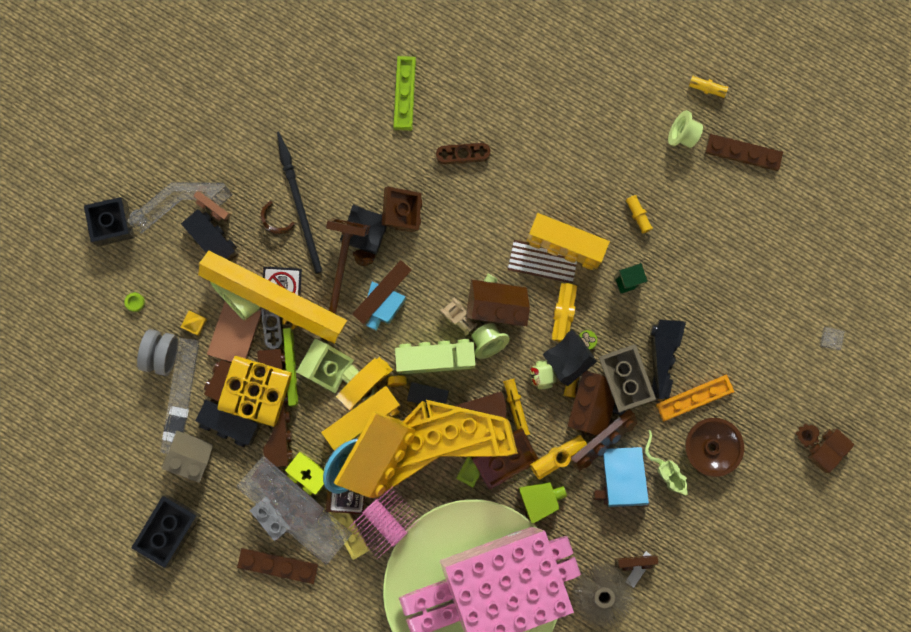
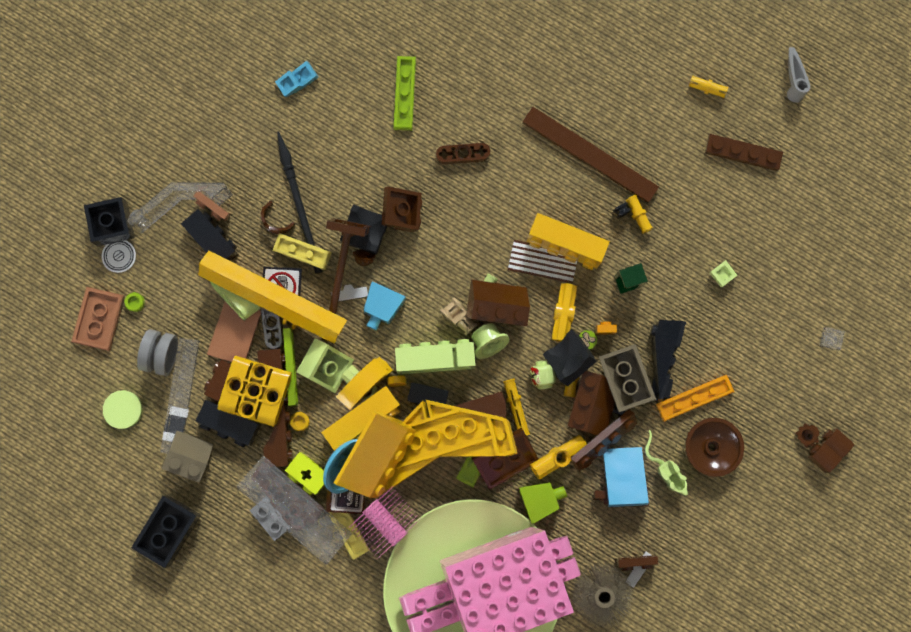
(98, 319): none -> nougat tile
(118, 256): none -> white sticker
(122, 409): none -> yellowish green tile
(193, 323): yellow tile -> none
(277, 565): reddish brown plate -> none
(296, 80): none -> medium azure slope
(300, 421): none -> yellow tile
(302, 251): none -> light yellow tile
(351, 293): none -> white sticker
(381, 292): reddish brown sticker -> none
(590, 154): none -> reddish brown tile
(605, 328): none -> light orange plate
(622, 210): none -> black bush
(685, 130): yellowish green piece -> none
(723, 274): none -> yellowish green plate
(797, 76): none -> light grey piece

